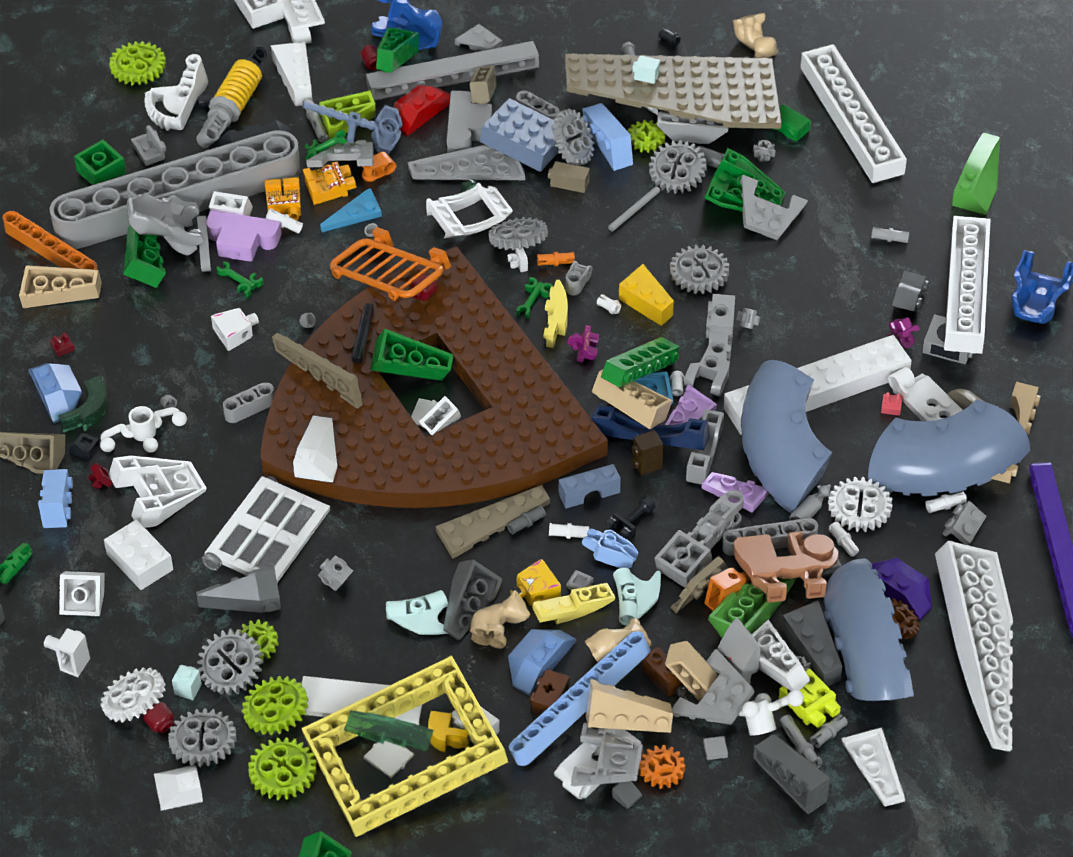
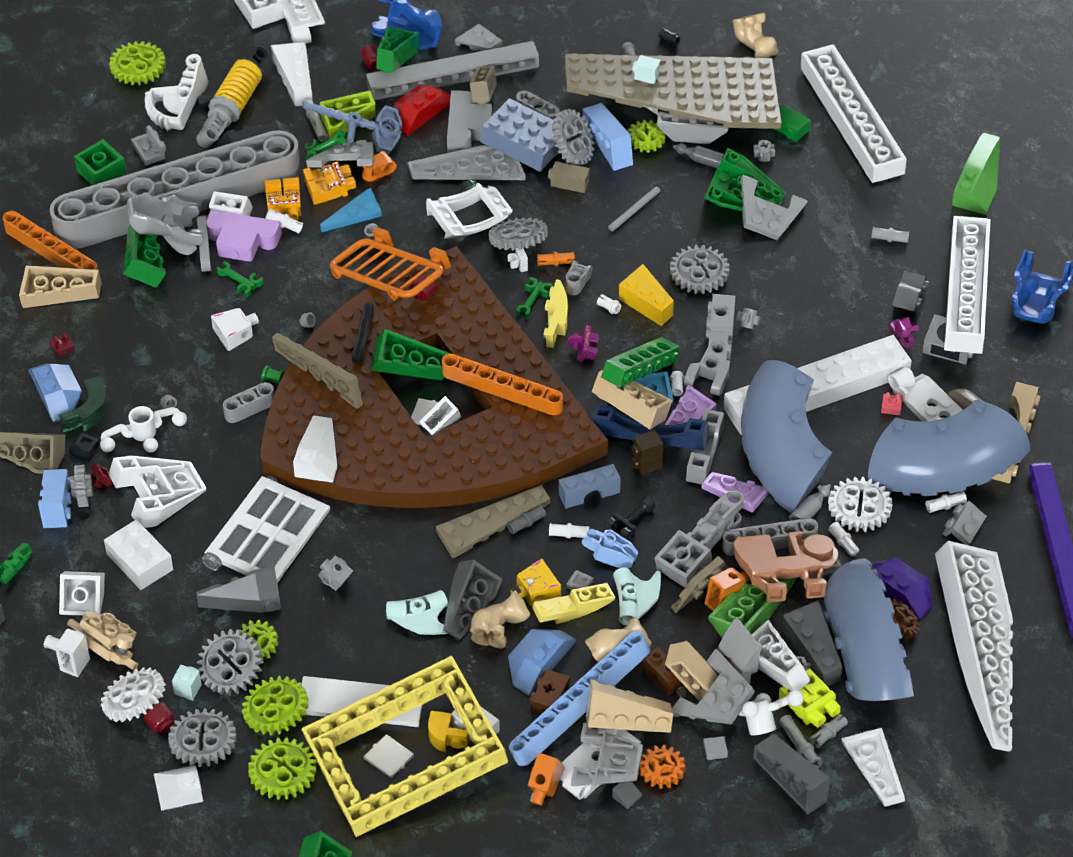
(81, 486): none -> light grey gear
(107, 637): none -> tan piece
(272, 375): none -> green bush
(388, 729): clear green slope -> none
(502, 384): none -> orange beam
(547, 770): none -> orange torso
(663, 162): light grey gear -> none

